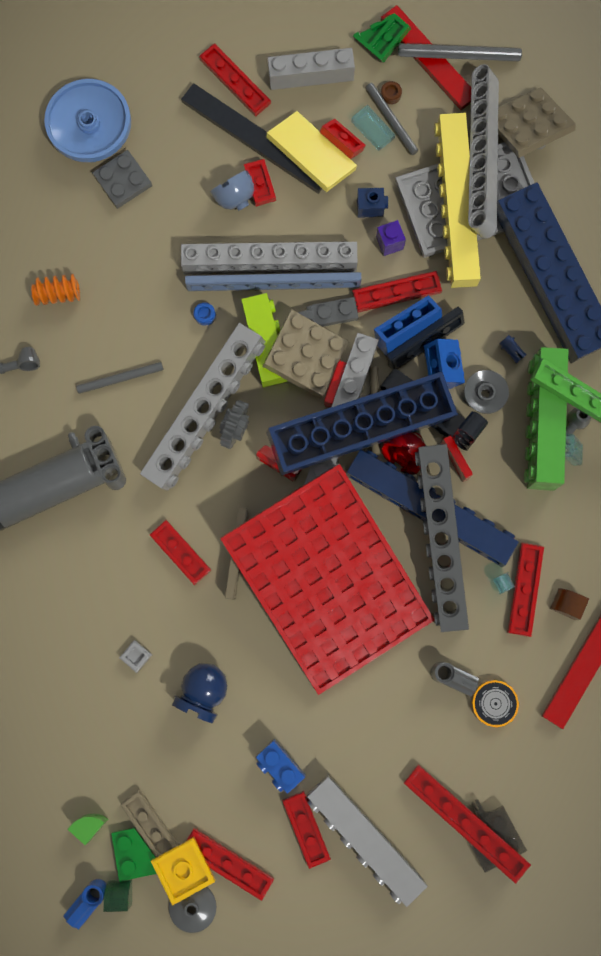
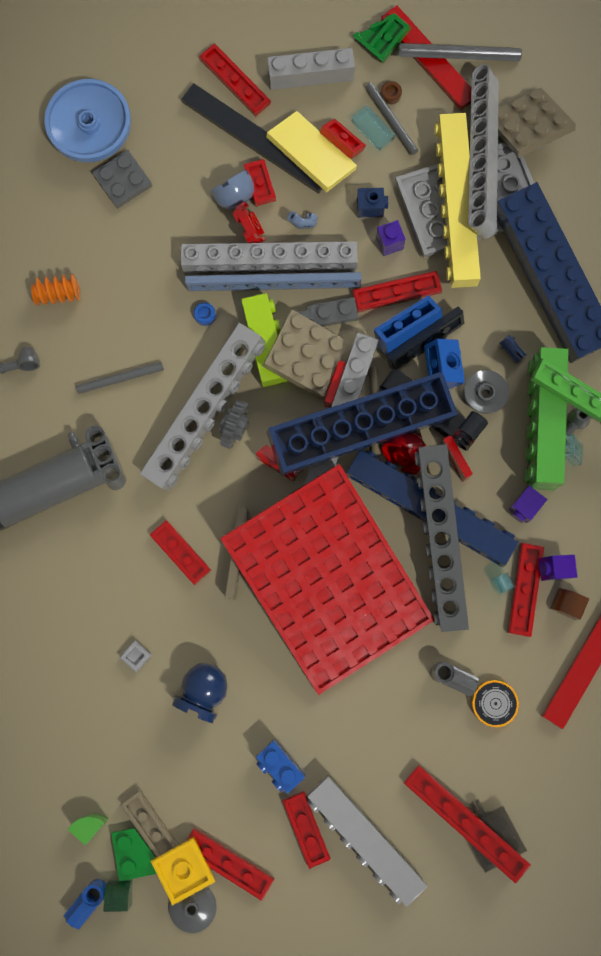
(250, 222): none -> red plate
(302, 223): none -> sand blue arm
(527, 505): none -> dark purple brick
(557, 567): none -> dark purple brick

